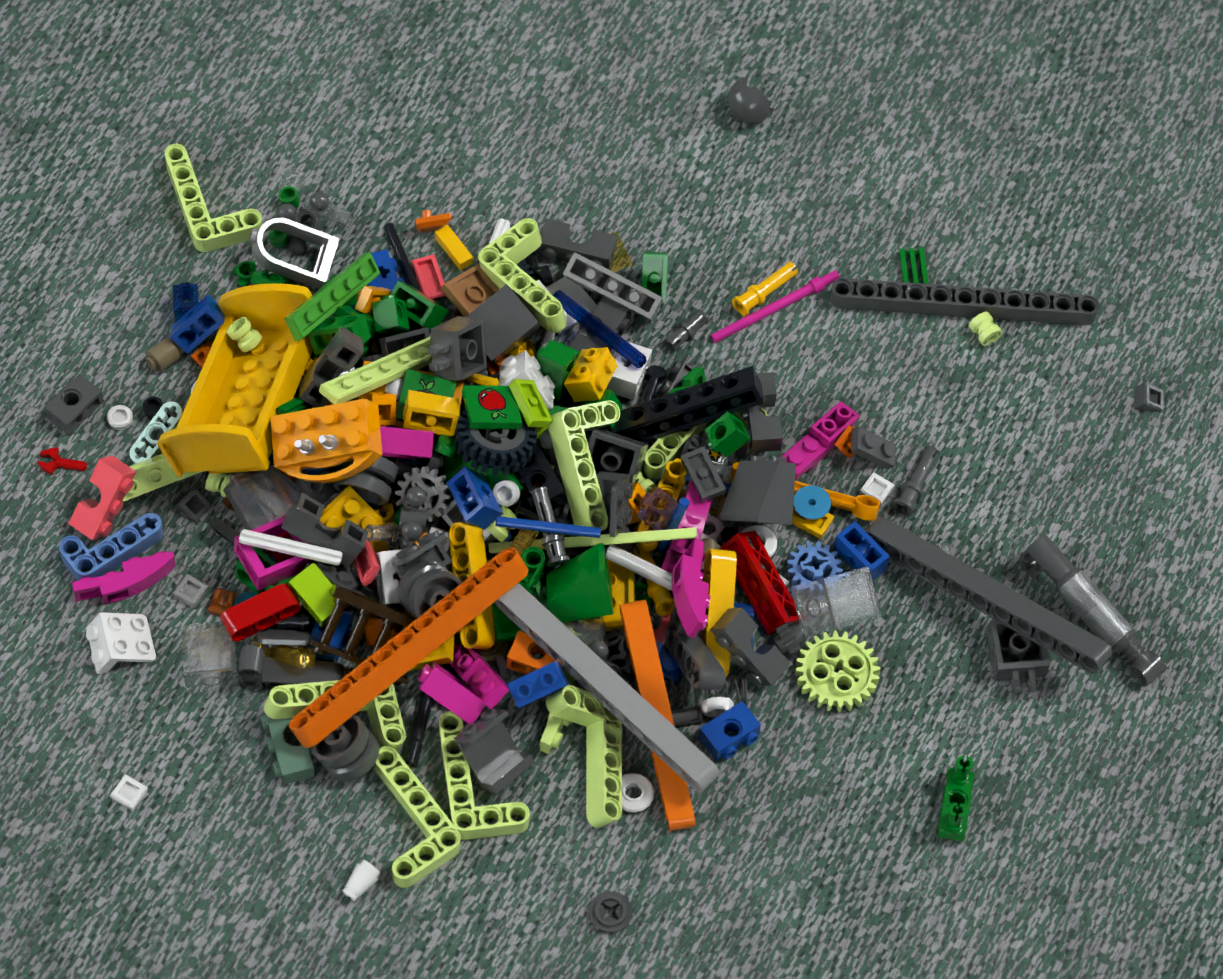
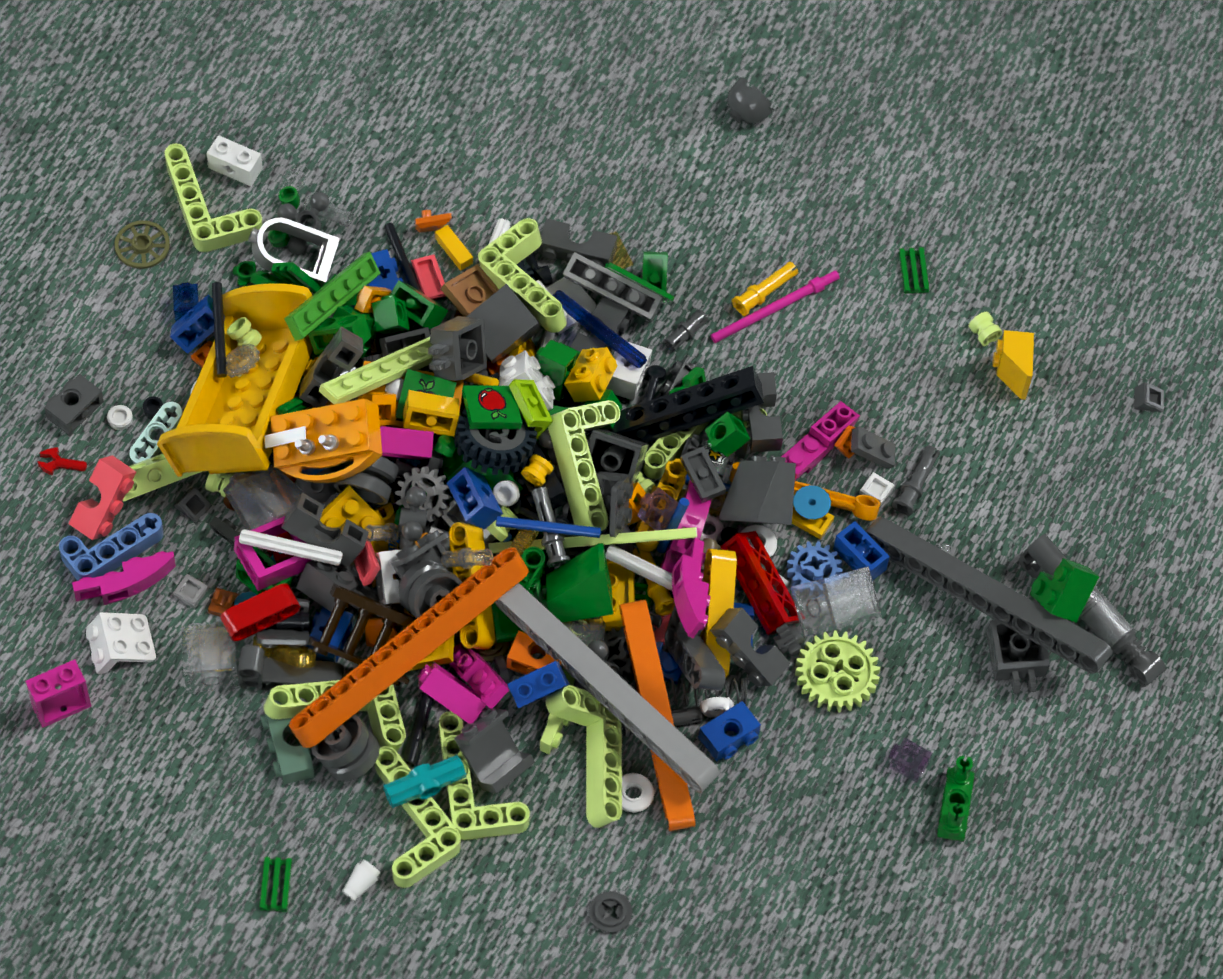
(49, 701): none -> dark pink window
(129, 792): white tile -> none
(142, 244): none -> olive wheel
(163, 354): dark tan brick -> none
(219, 332): none -> black bar
(234, 160): none -> white brick
(241, 360): none -> clear gear
(278, 863): none -> green tile
(285, 437): none -> white sticker
(292, 274): none -> green tile
(314, 594): lime panel -> none
(424, 781): none -> teal piece
(467, 558): none -> clear pin
(537, 470): none -> yellow wheel
(620, 271): none -> green piece
(914, 769): none -> clear purple brick
(974, 296): dark grey beam -> none
(1015, 361): none -> yellow slope
(1066, 591): none -> green brick

